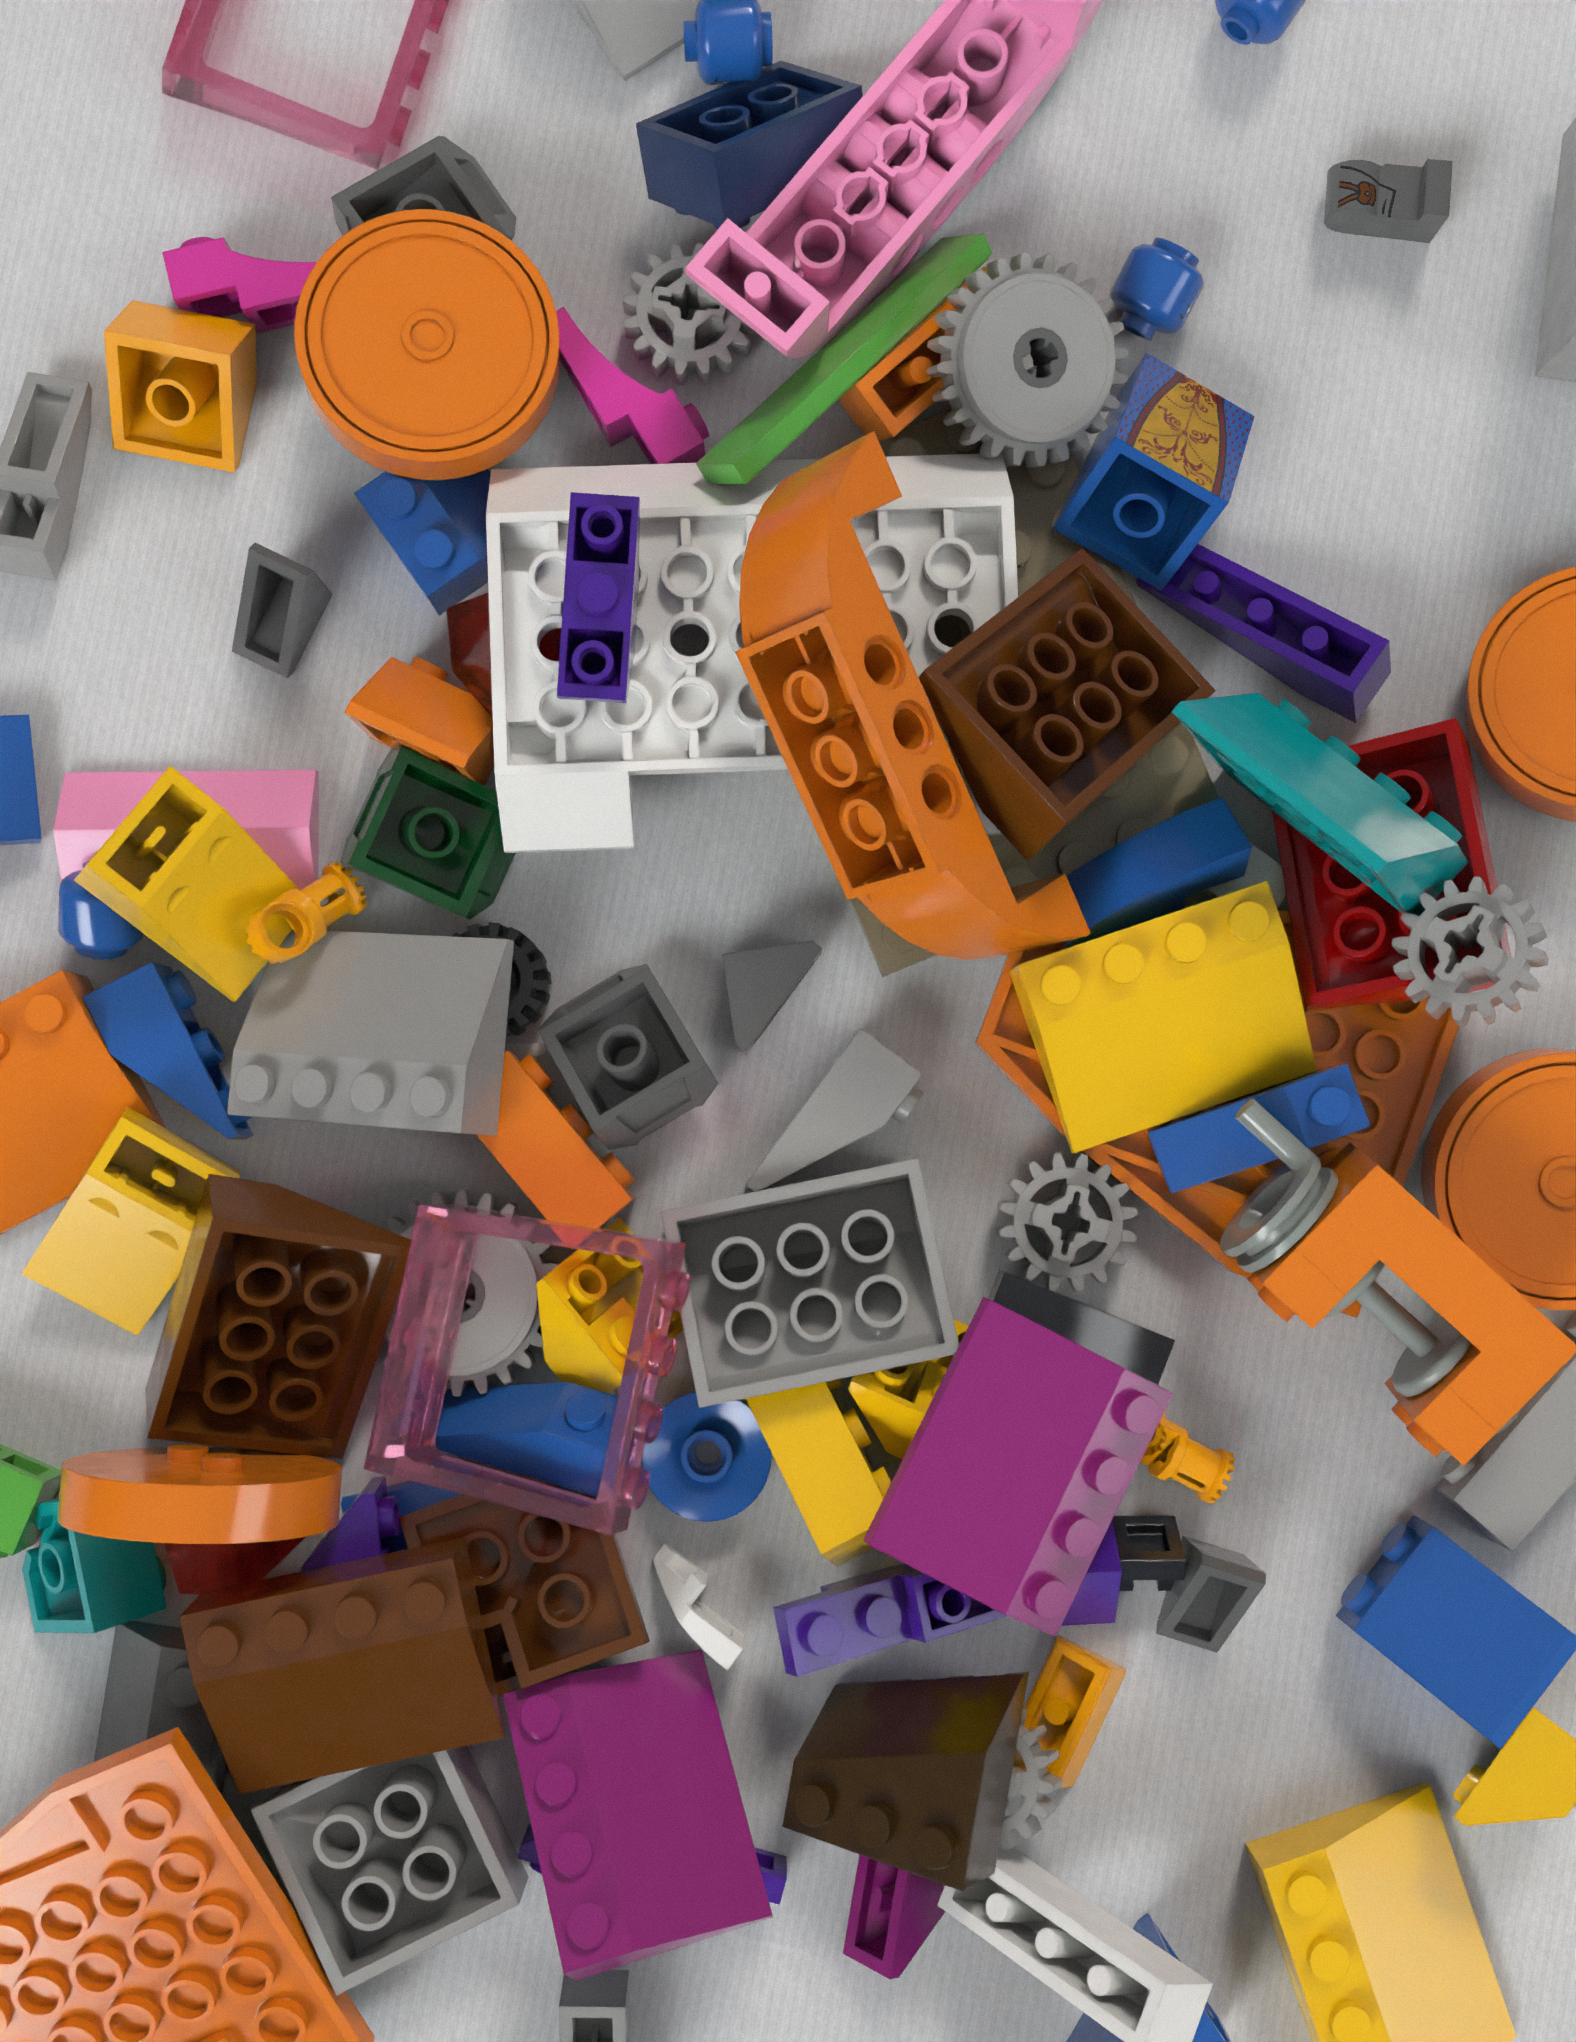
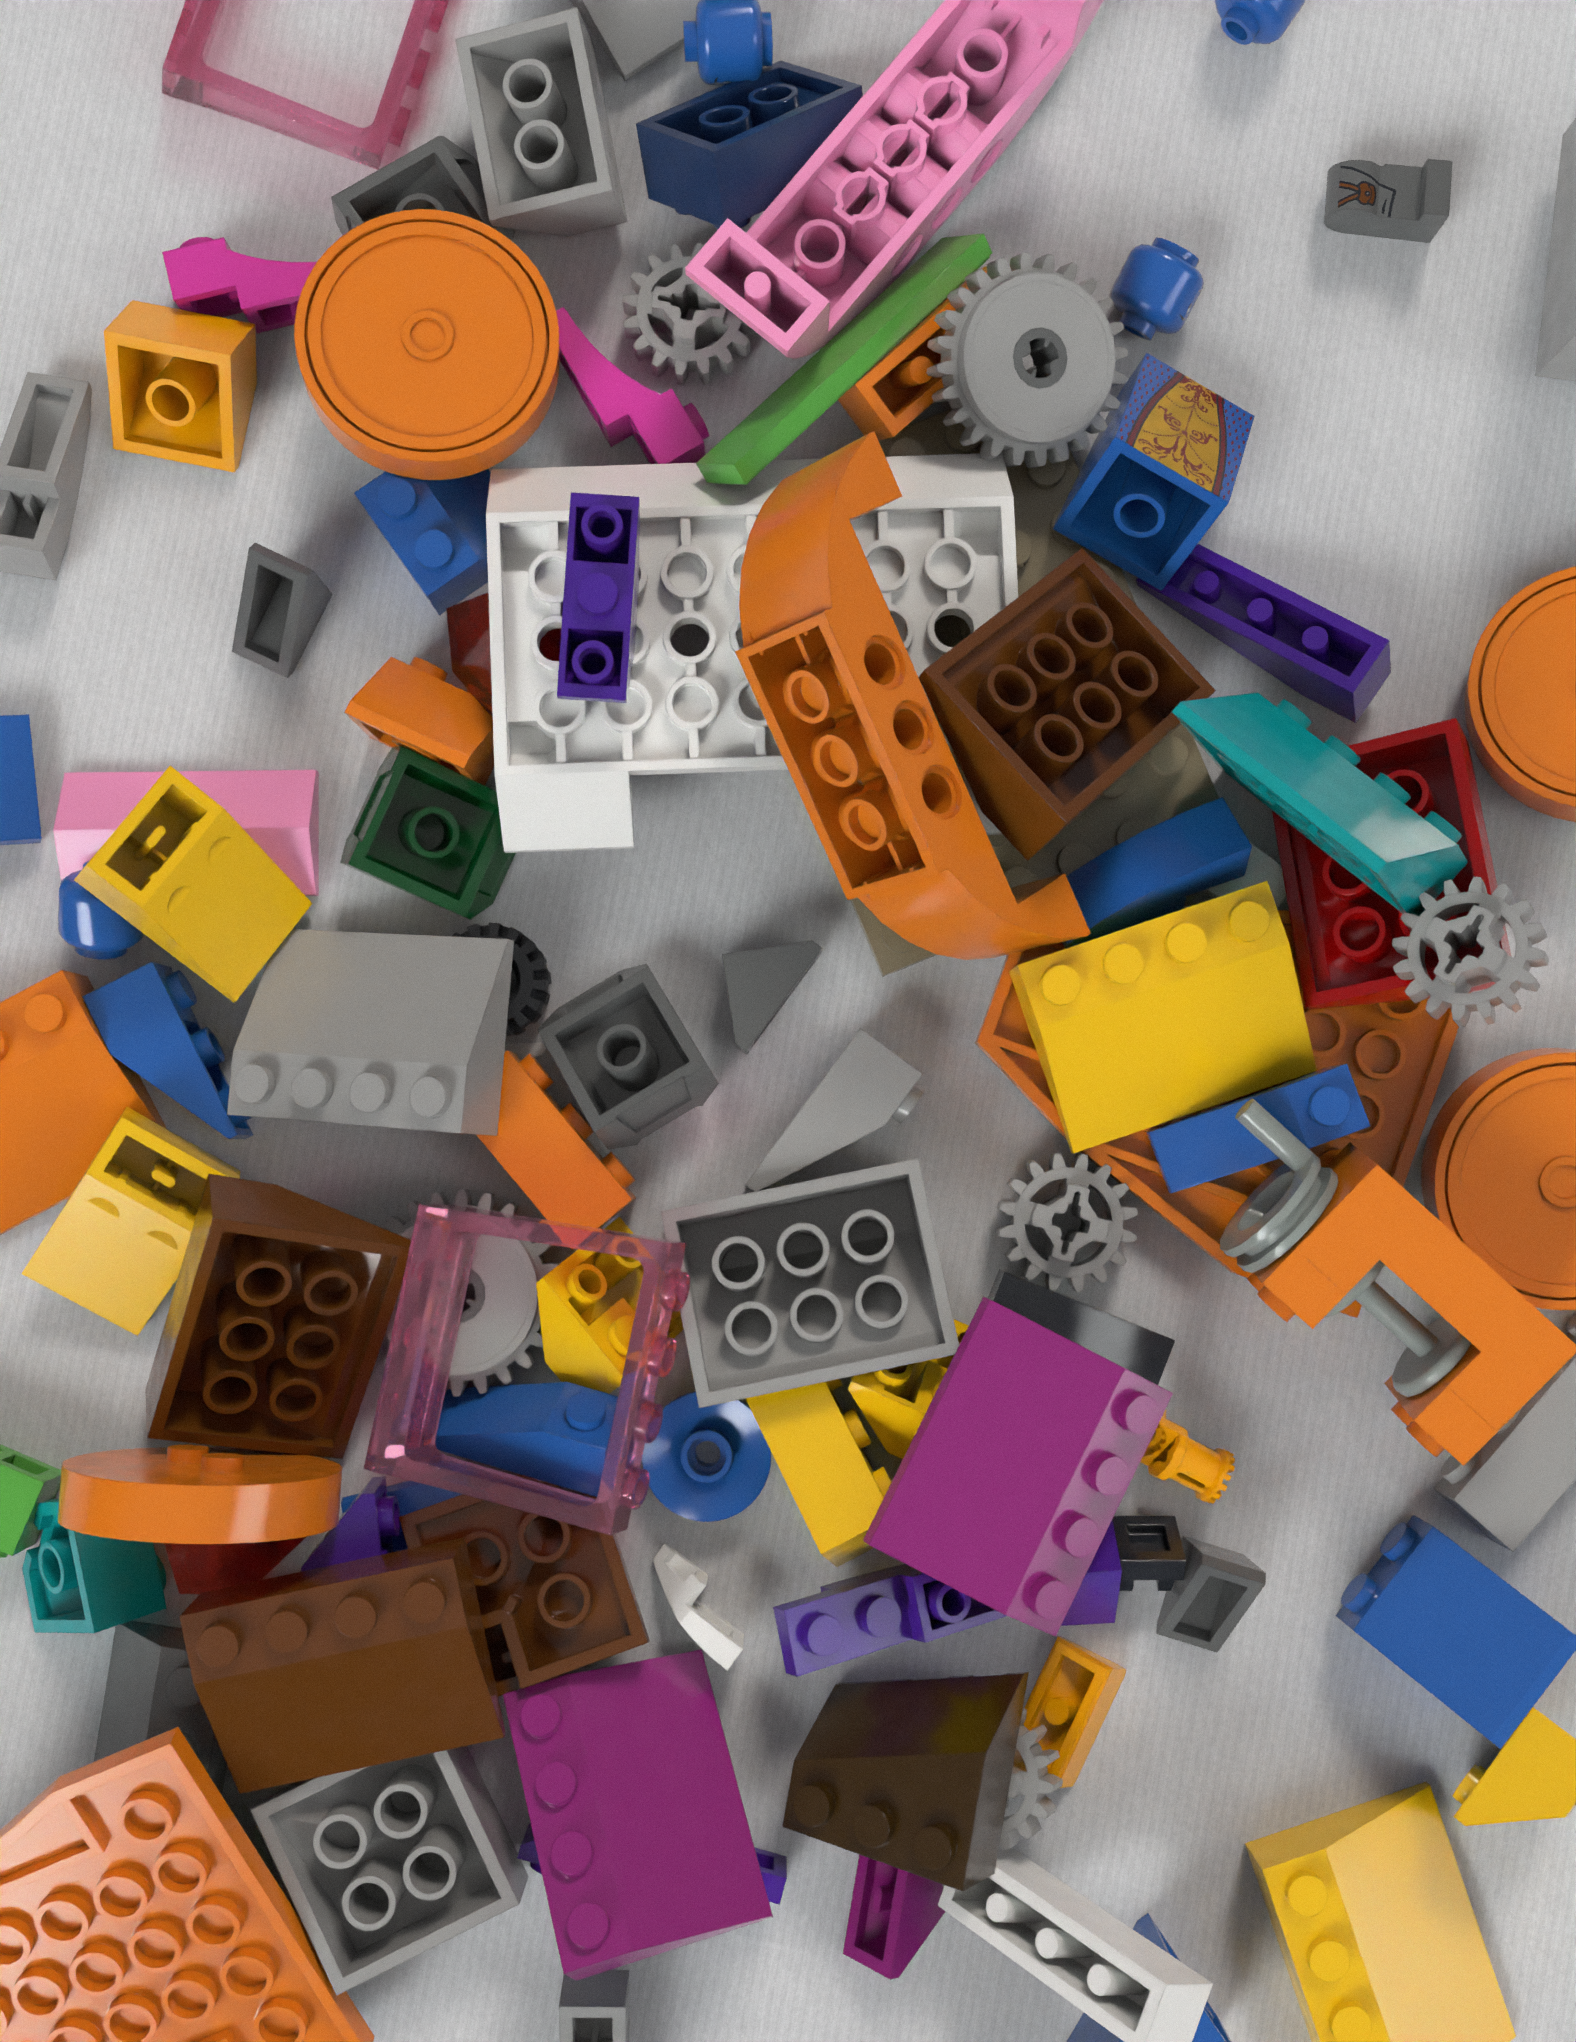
(306, 914): light orange connector -> none
(541, 126): none -> light grey slope

